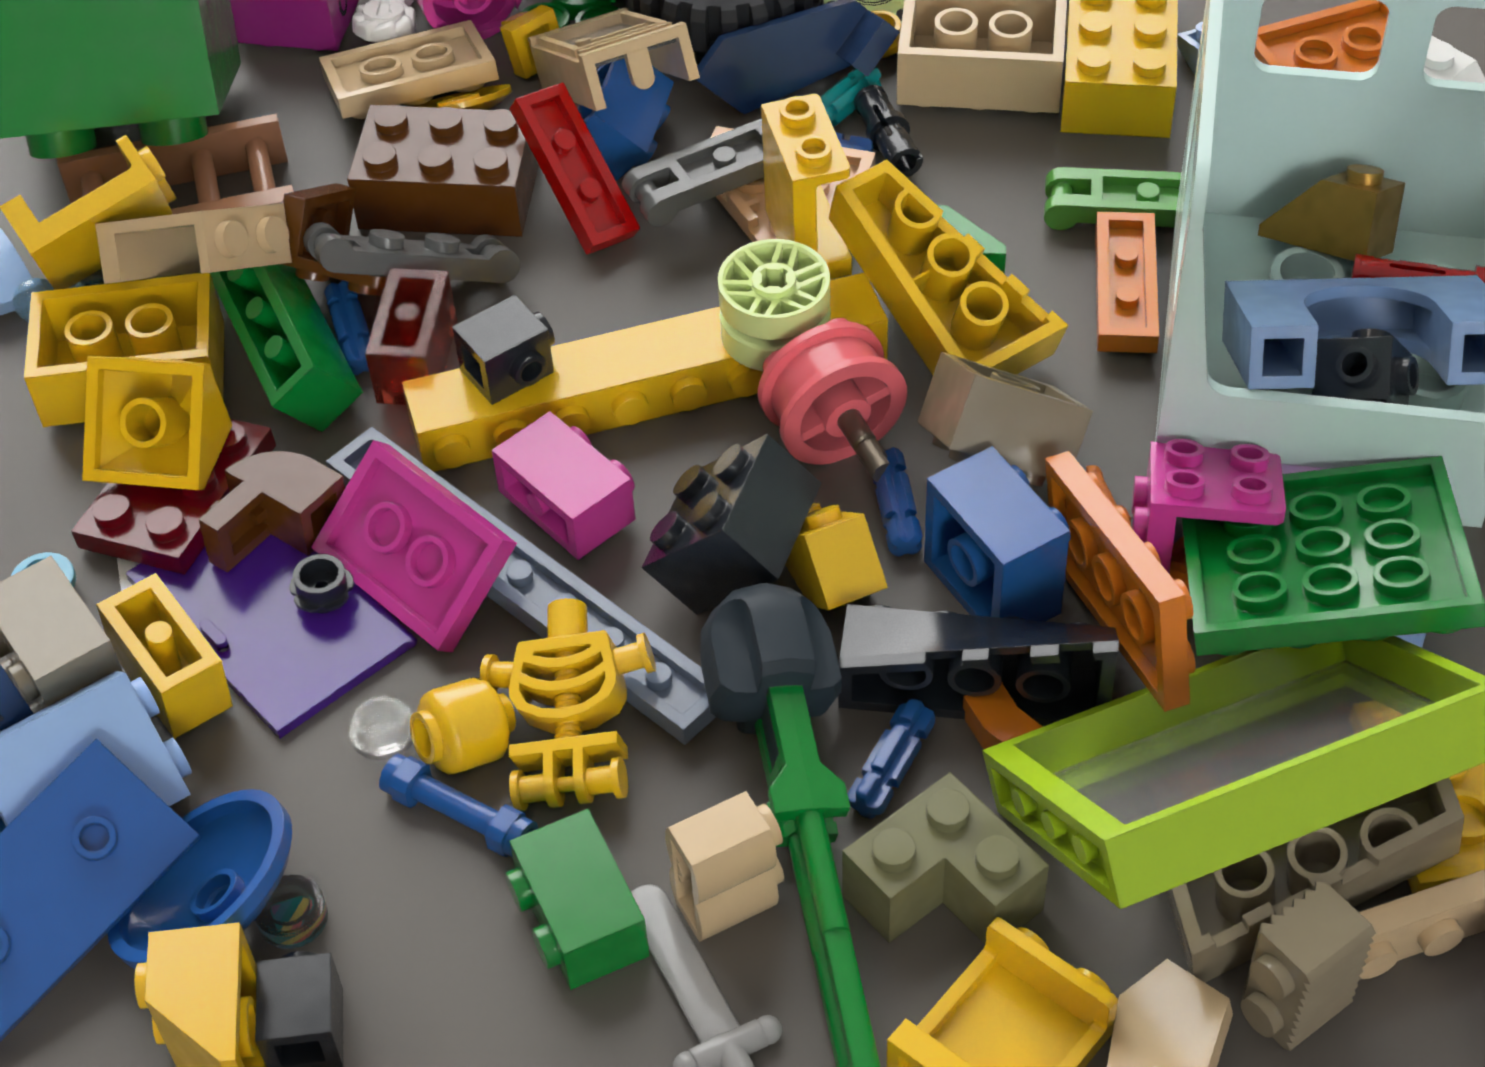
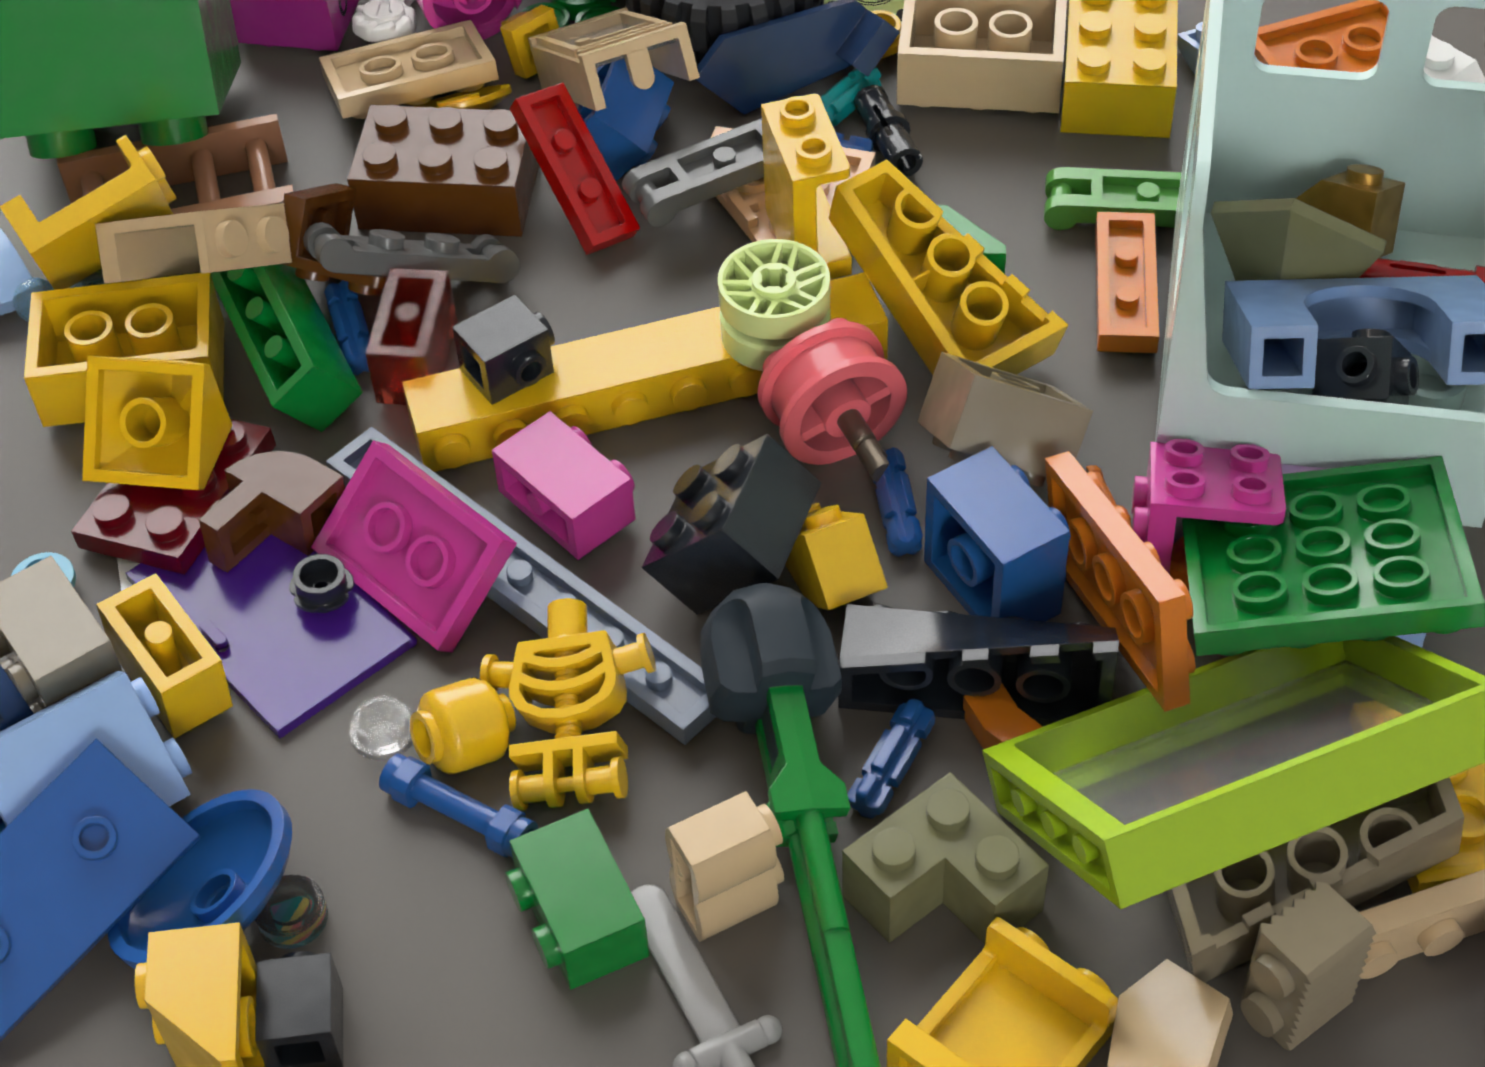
(1291, 241): none -> olive slope

